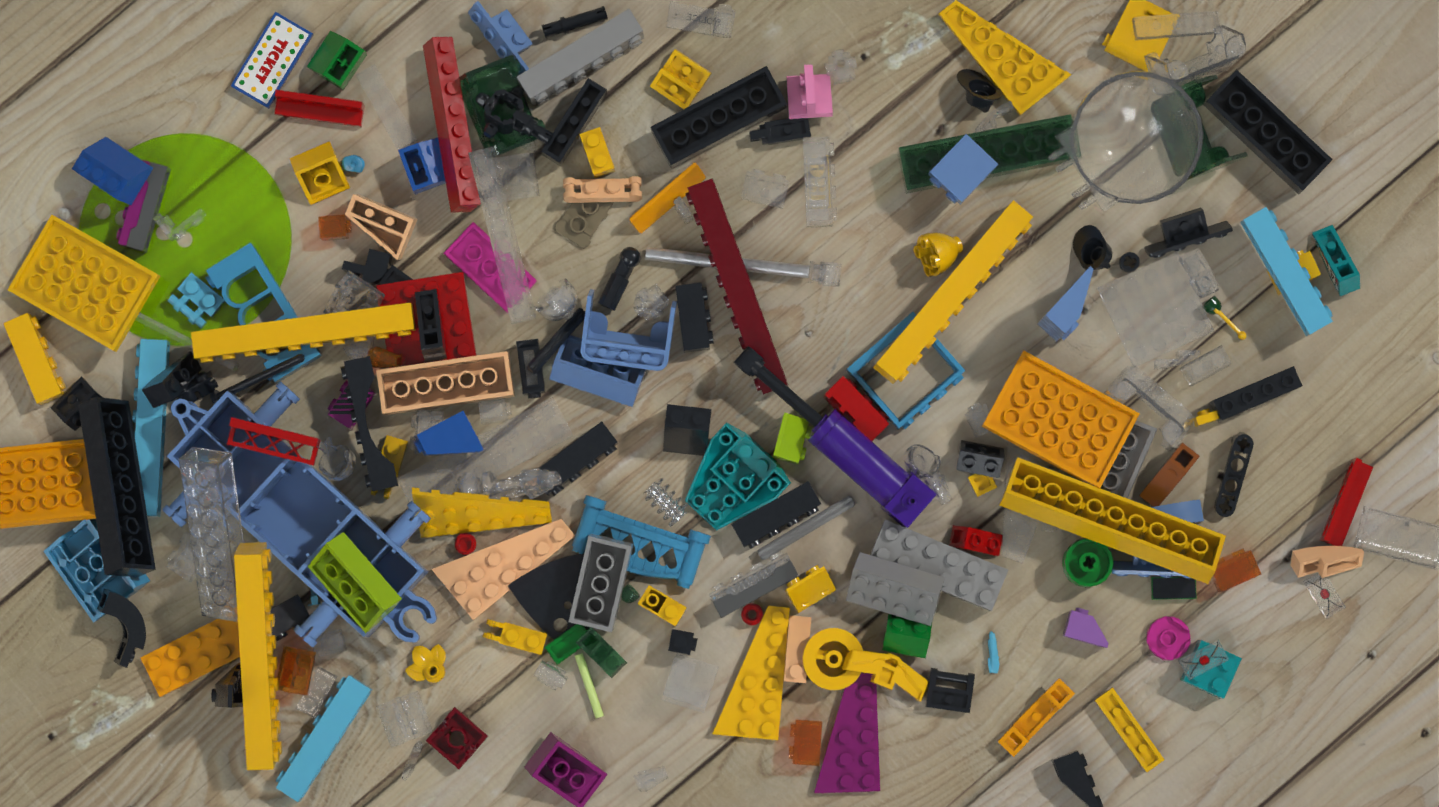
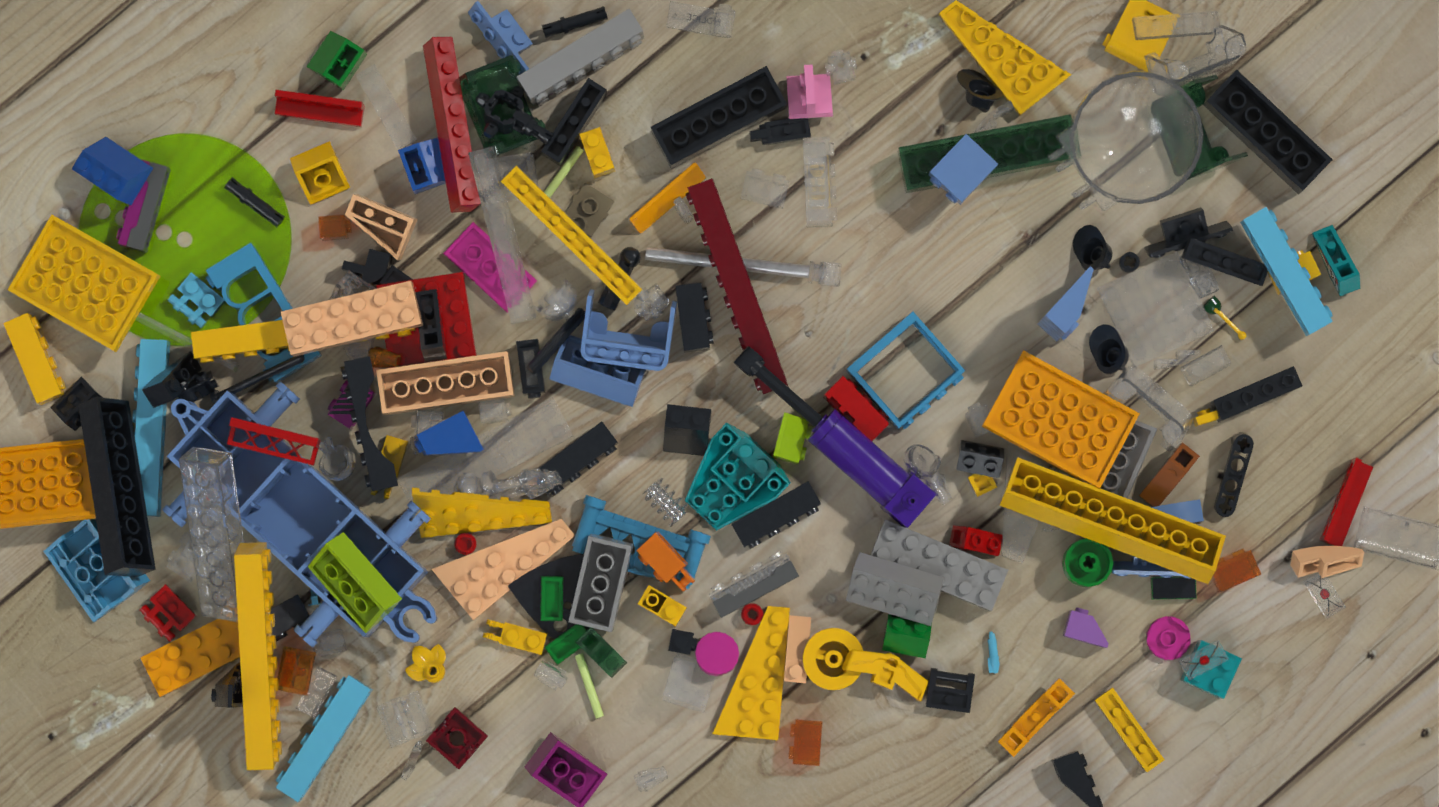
(132, 624): black arch -> none
(172, 607): none -> red plate
(179, 232): clear bracket -> none
(258, 205): none -> black pin
(272, 60): tile -> none
(351, 318): none -> light nougat brick
(353, 163): dark azure piece -> none
(551, 598): none -> green tile
(563, 171): none -> yellowish green bar
(571, 235): none -> yellow plate
(602, 190): light nougat plate -> none
(629, 594): clear green hinge -> none
(664, 560): none -> orange brick
(680, 79): yellow slope -> none
(717, 653): none -> dark pink tile
(806, 527): light grey axle -> none
(810, 589): yellow slope -> none
(853, 747): magenta wing -> none
(937, 252): yellow piece -> none
(952, 293): yellow brick -> none
(1108, 349): none -> black piece
(1225, 261): none -> black plate

